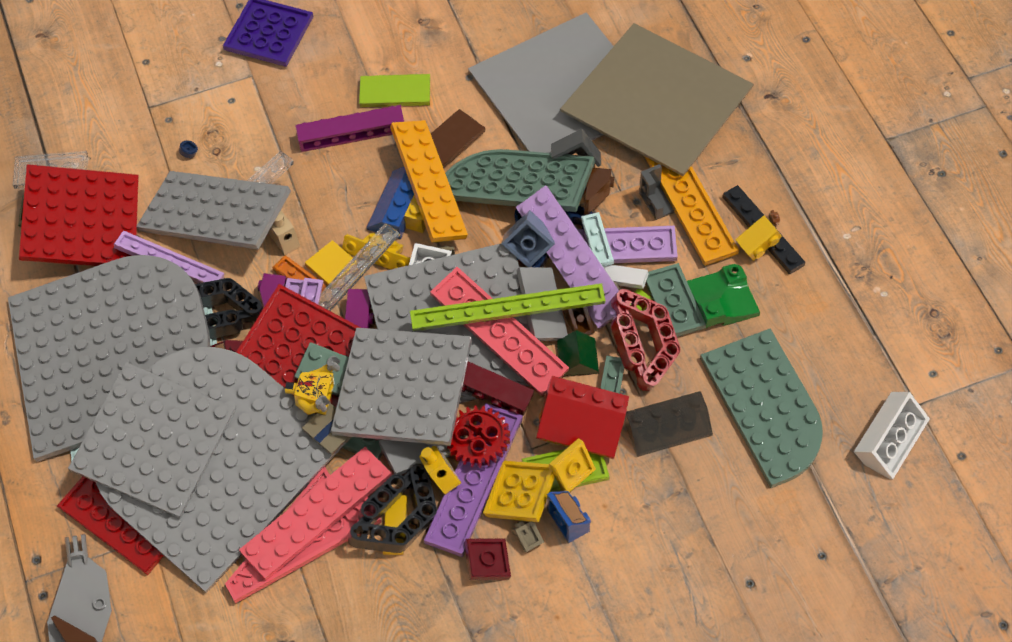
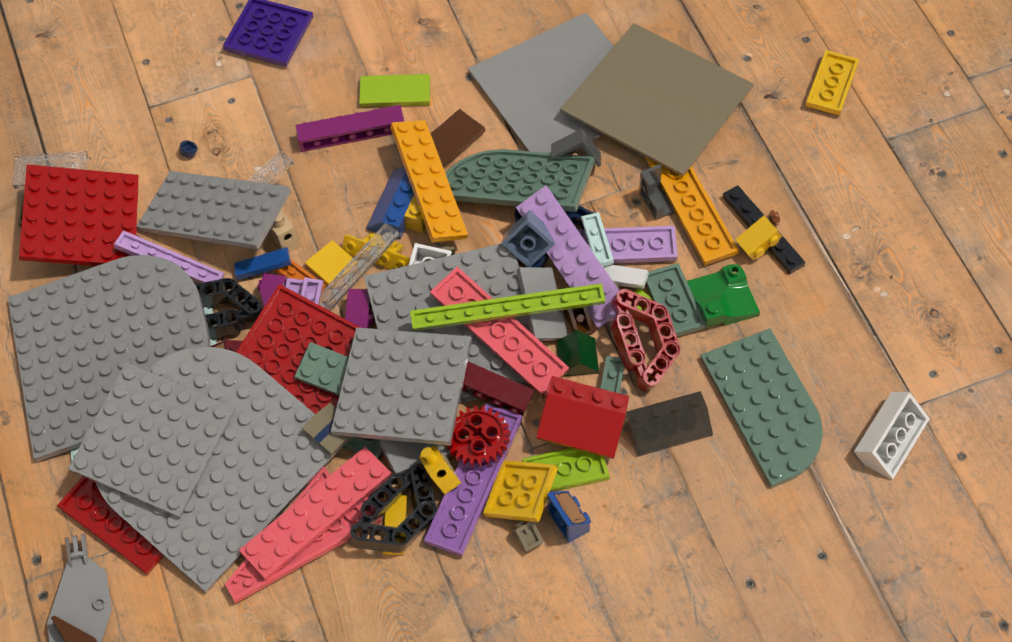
(262, 263): none -> blue tile
(314, 388): yellow torso -> none
(487, 559): dark red tile -> none
(572, 466): yellow tile -> none
(597, 188): reddish brown slope -> none
(832, 82): none -> yellow plate

